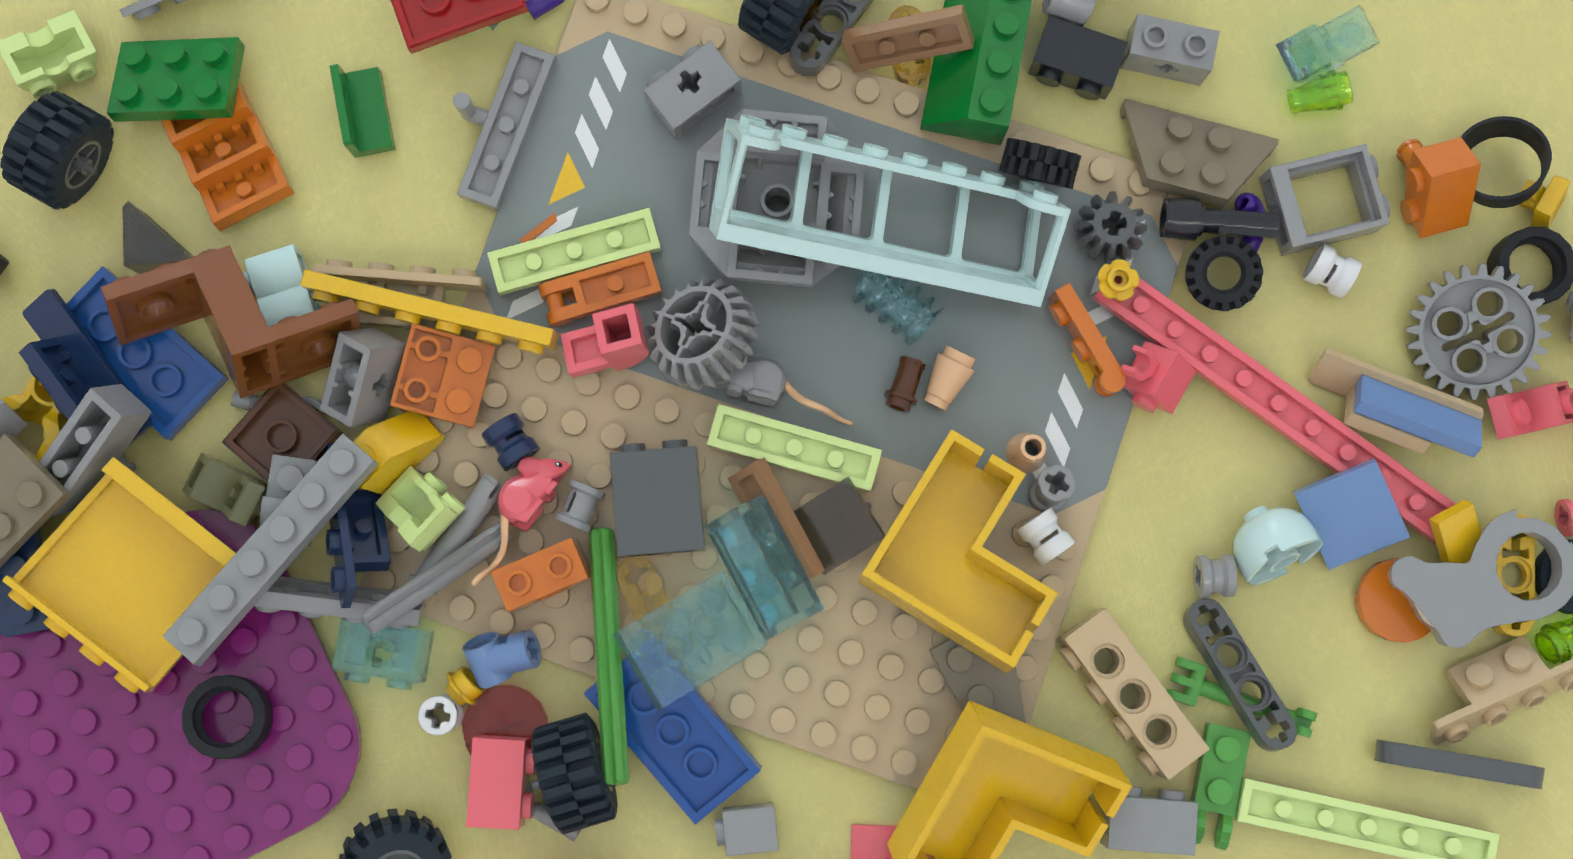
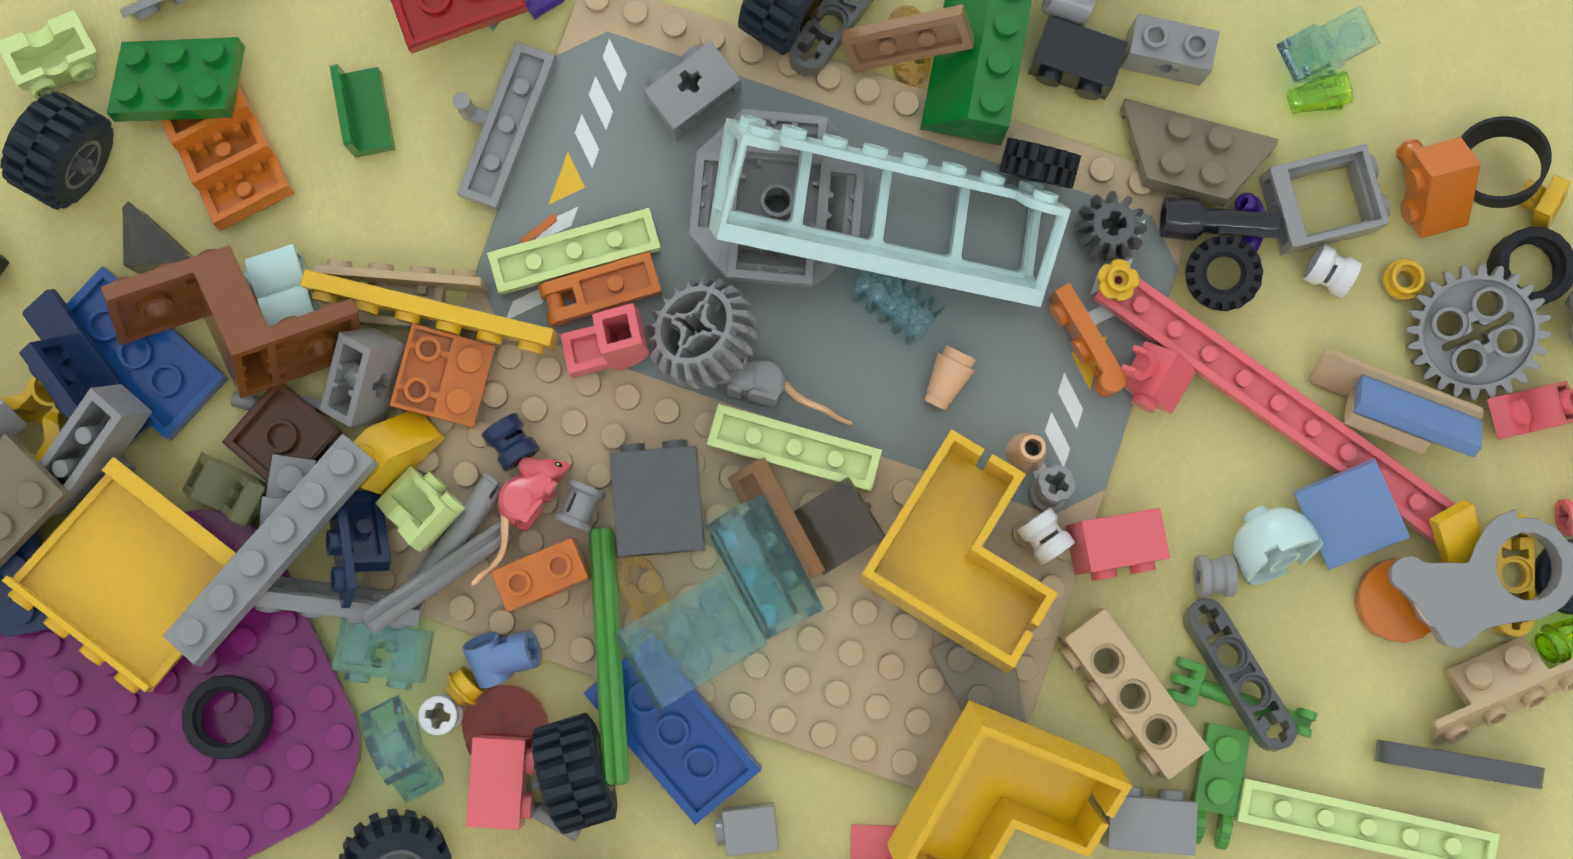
(398, 750): none -> clear light blue brick
(905, 384): reddish brown pin -> none
(1118, 542): none -> coral brick
(1414, 274): none -> yellow plate

